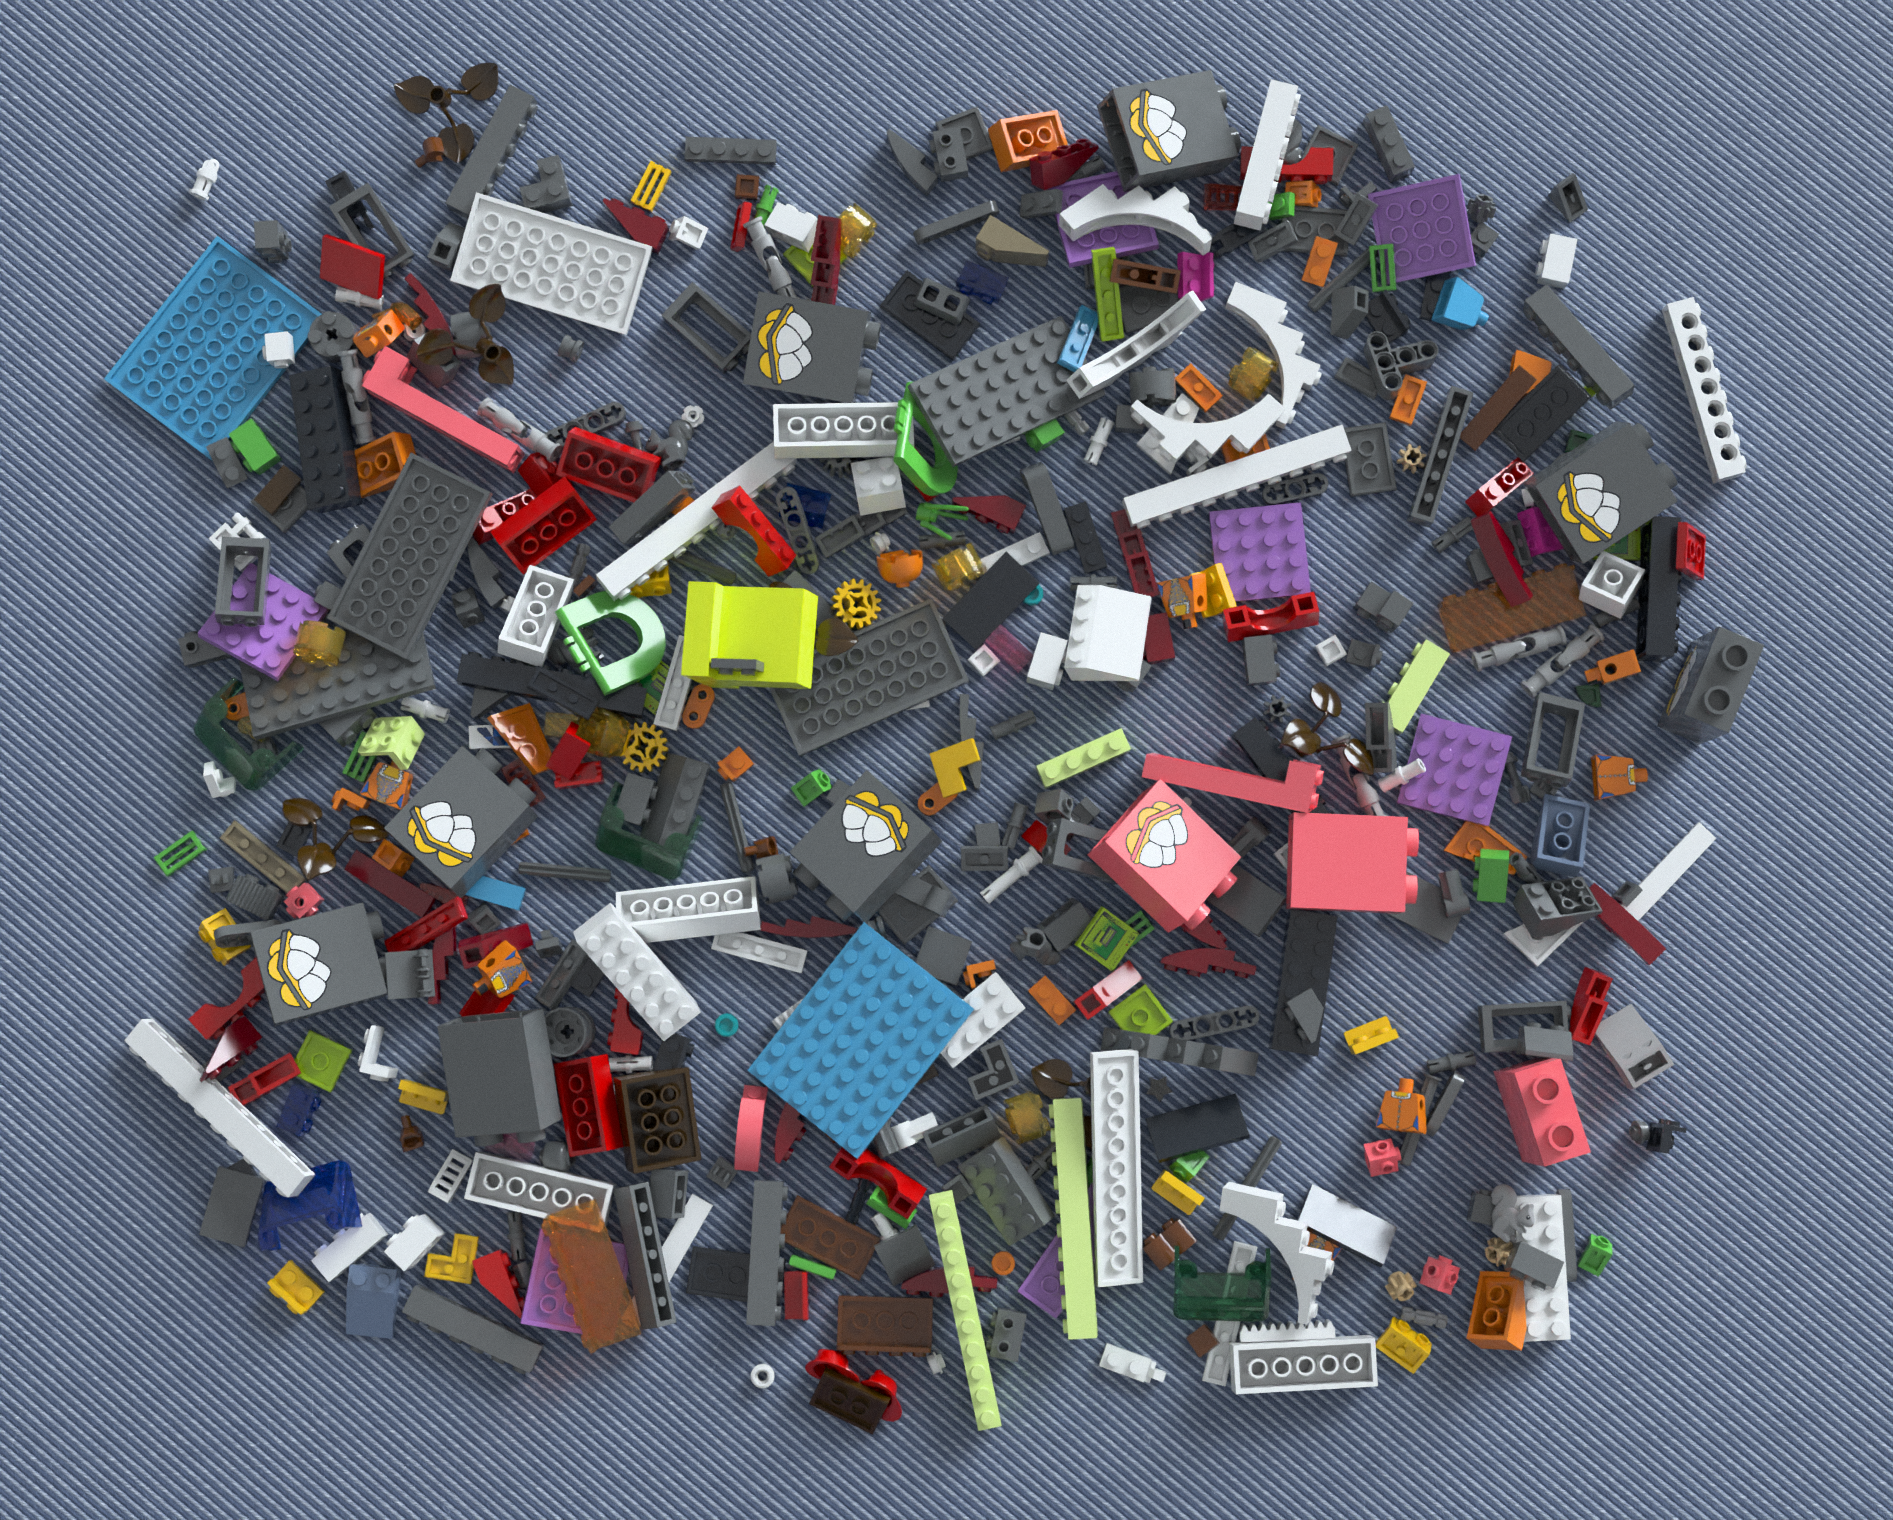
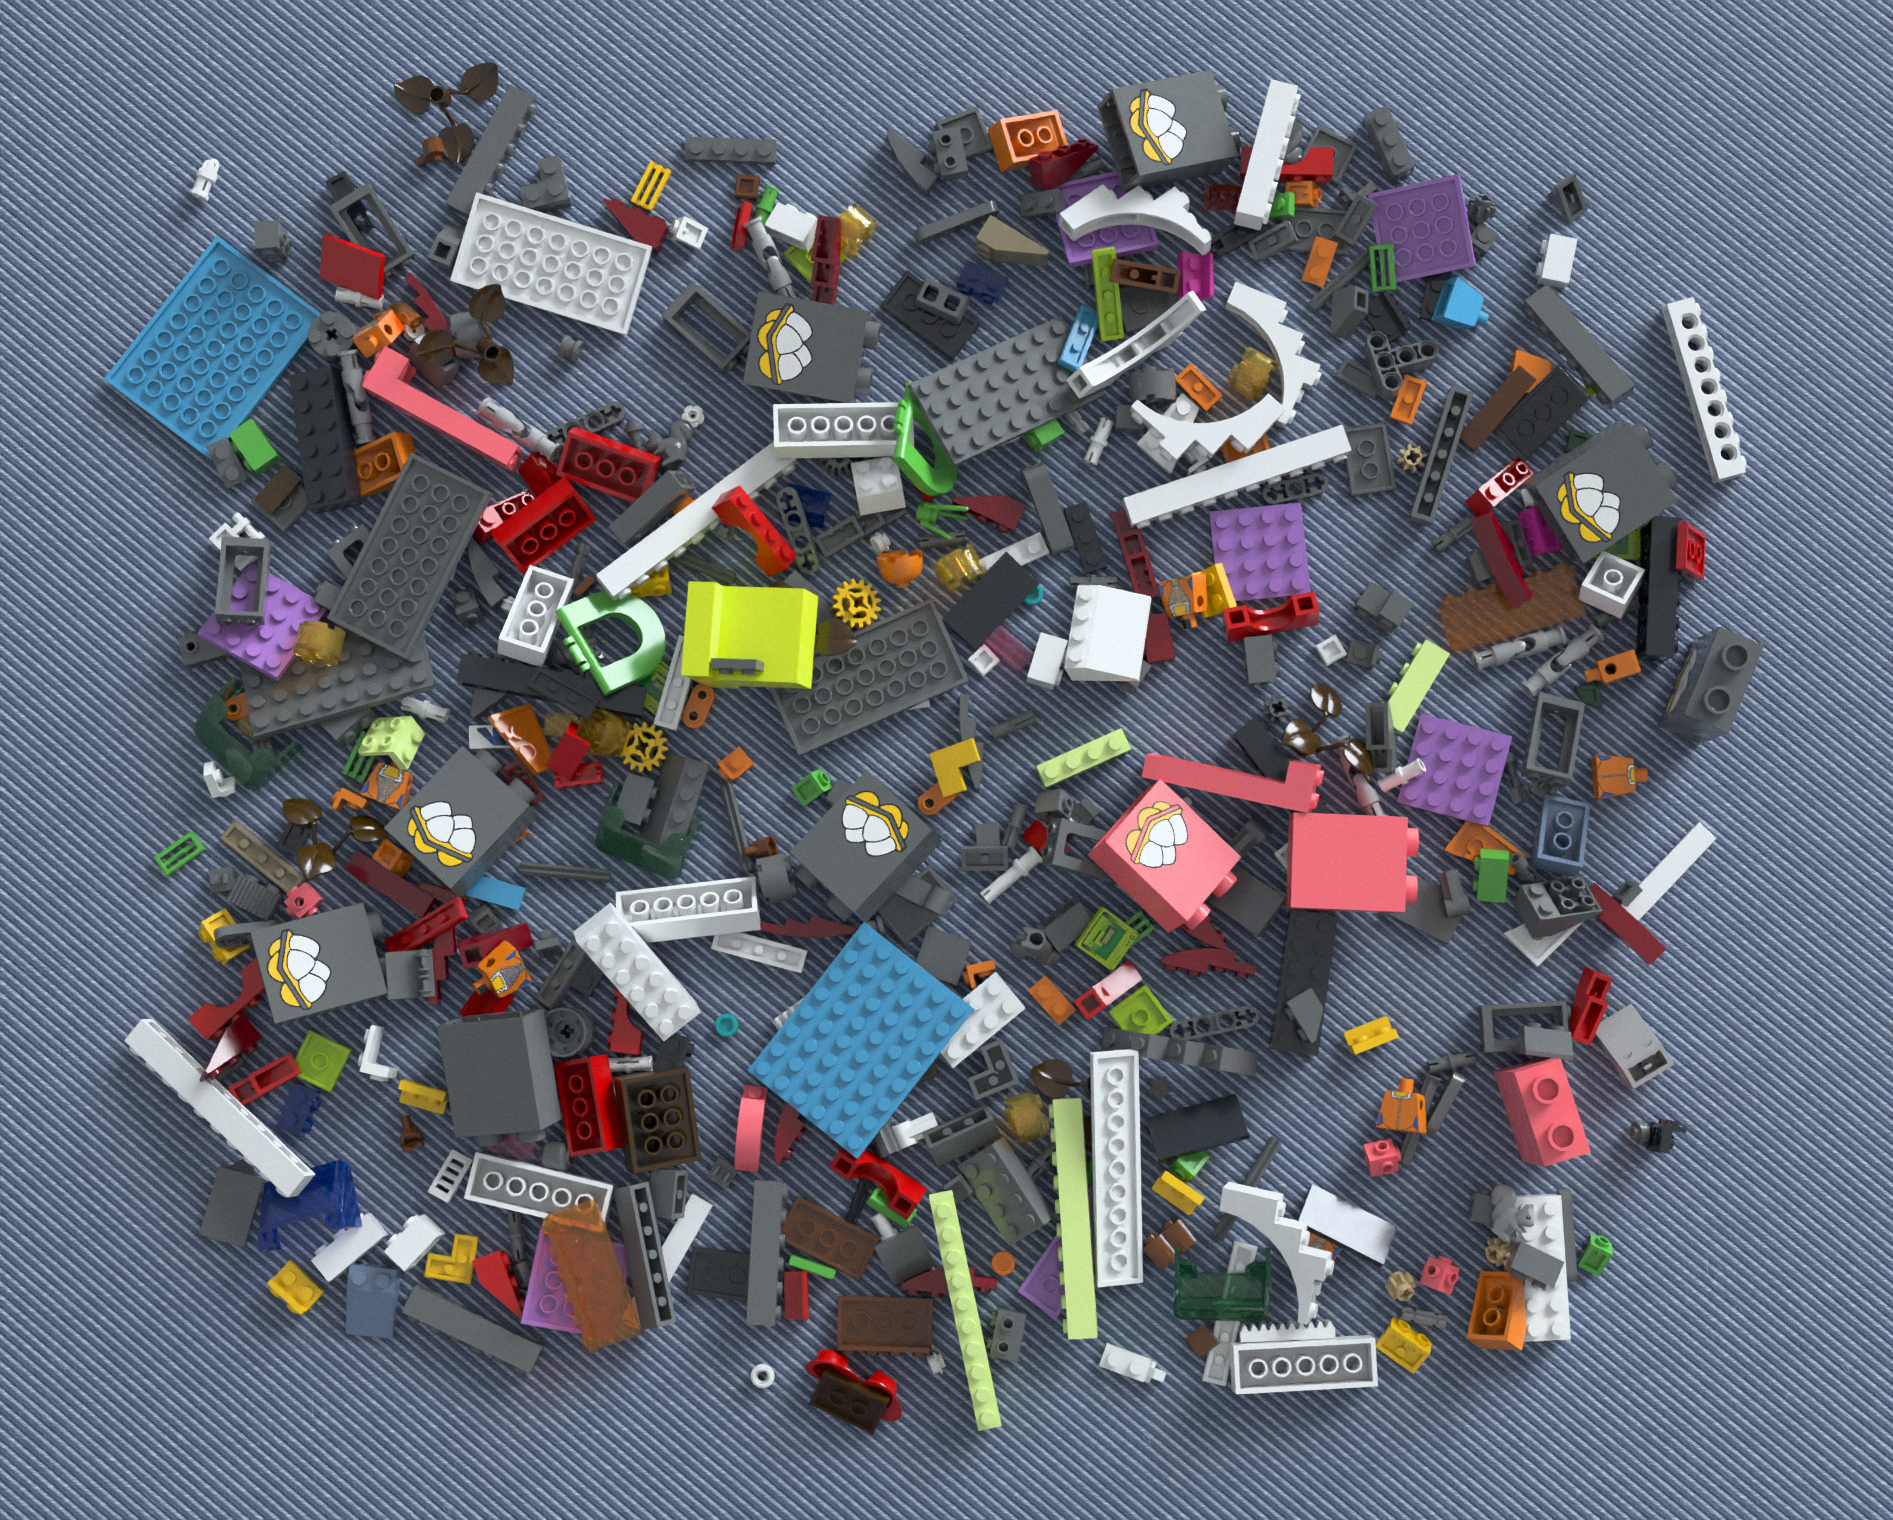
(279, 349): white brick -> none

